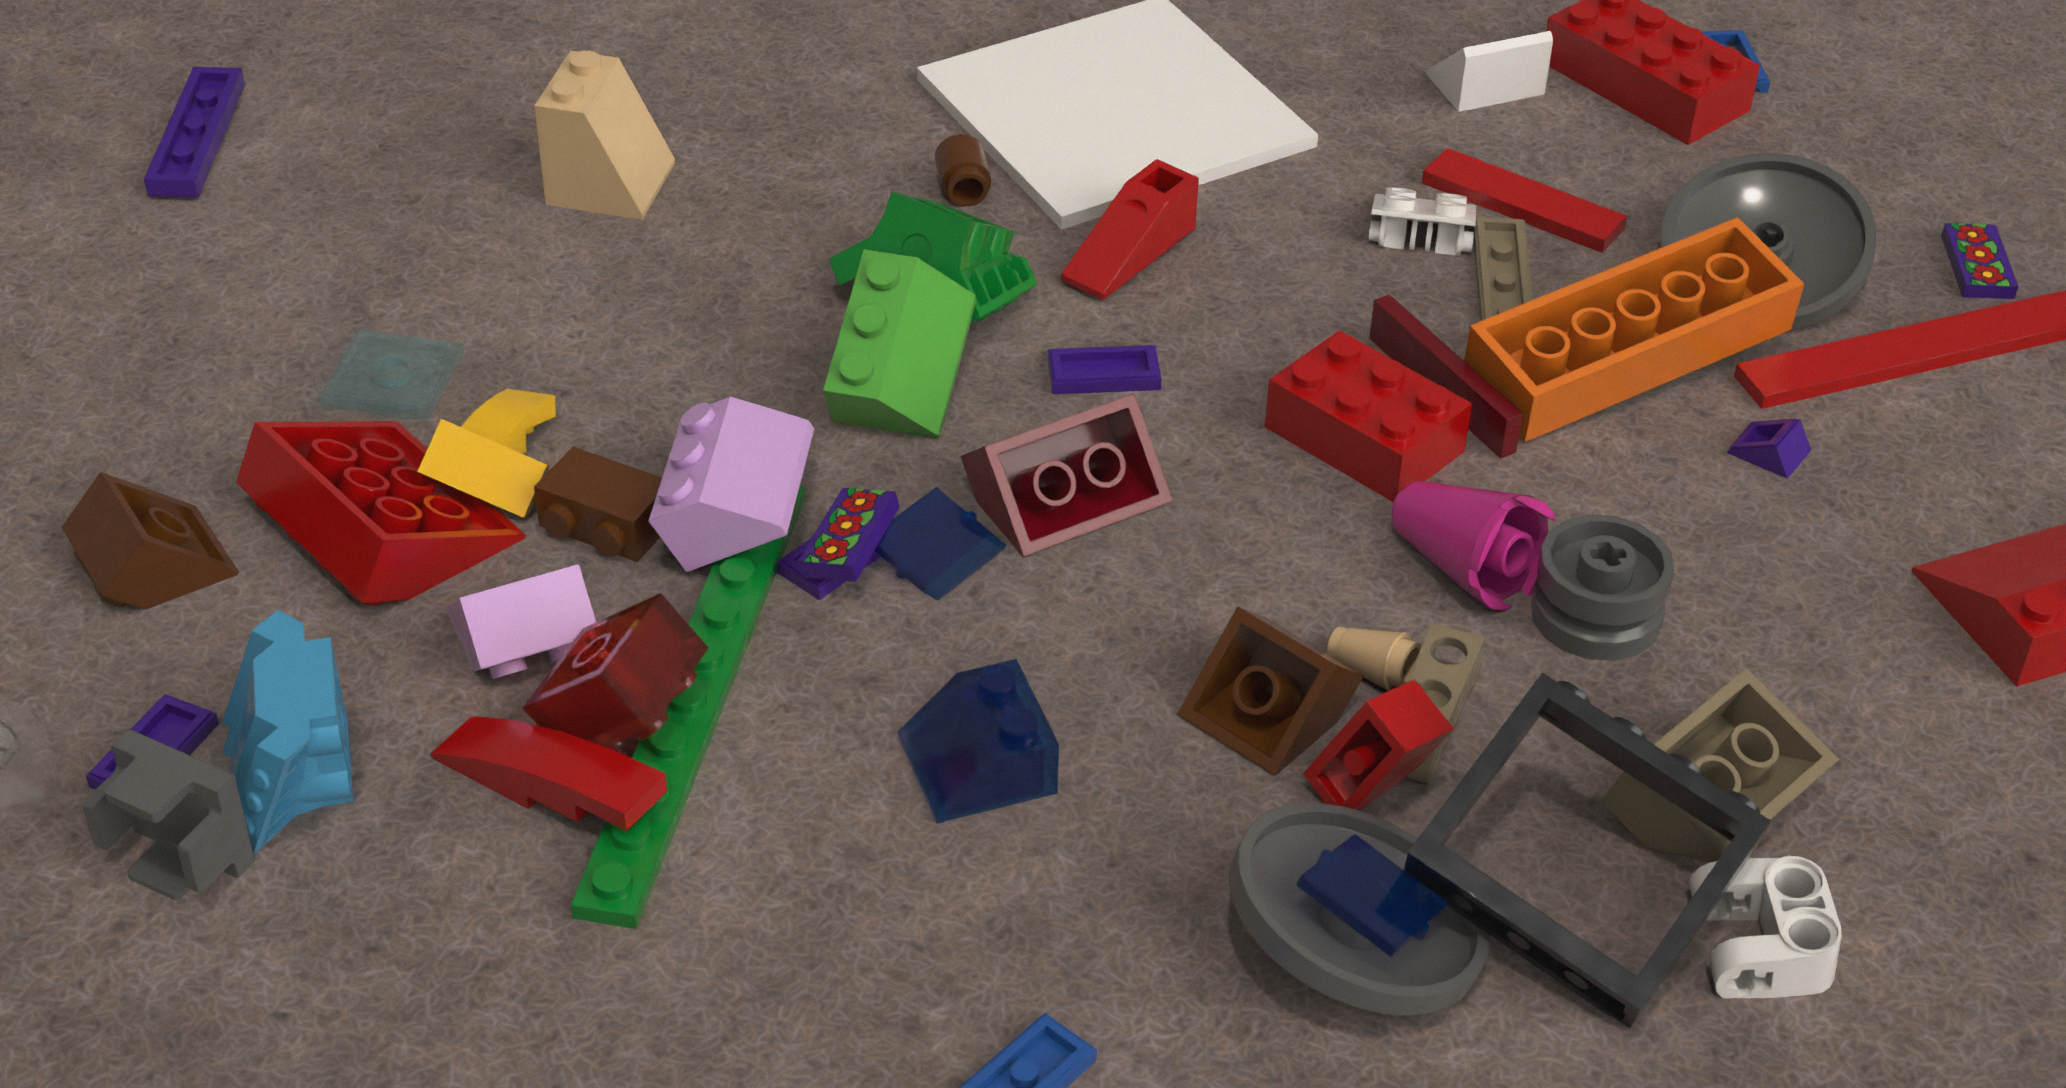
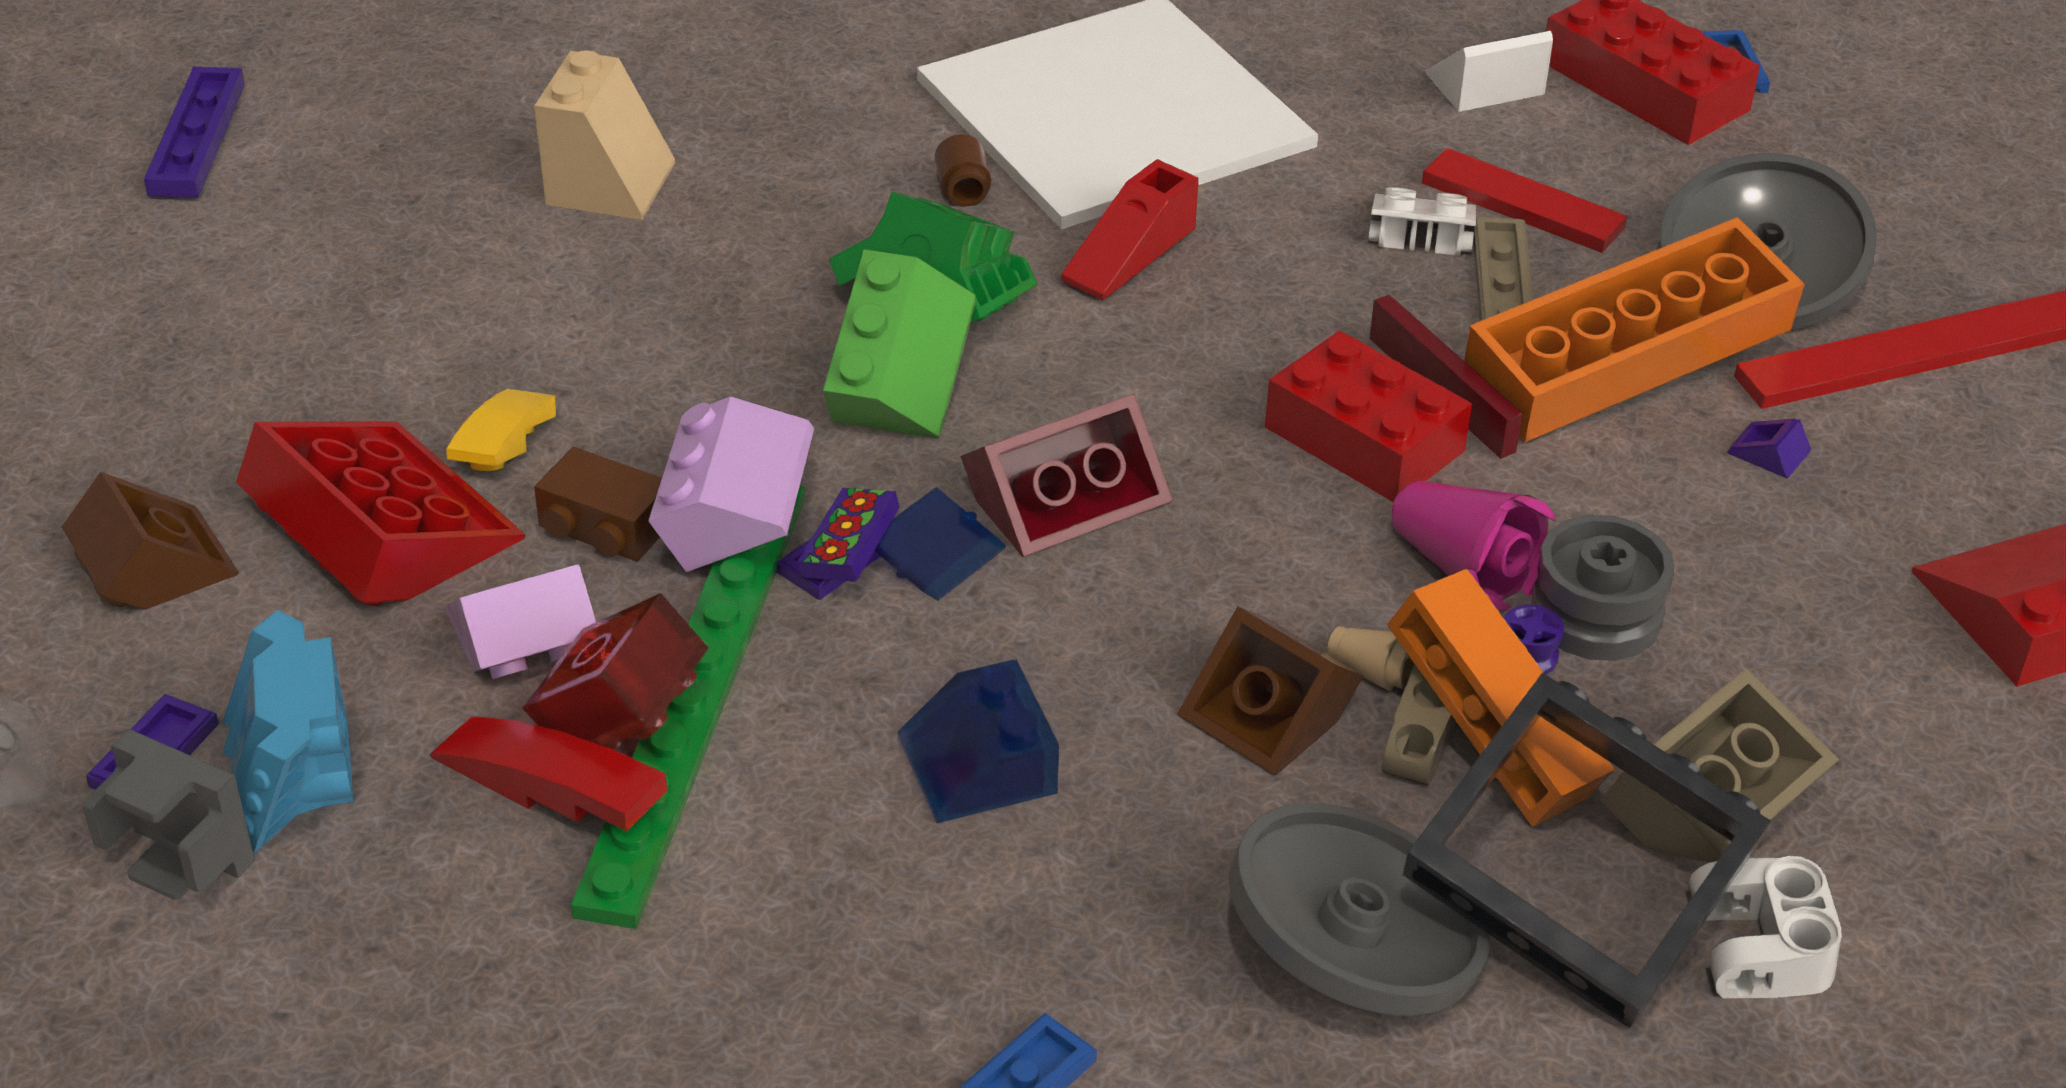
(392, 375): clear light blue tile -> none
(483, 468): yellow tile -> none
(1104, 369): dark purple tile -> none
(1372, 895): clear blue piece -> none
(1378, 747): red slope -> none
(1481, 678): none -> orange brick
(1539, 631): none -> dark purple wheel
(1979, 261): tile -> none

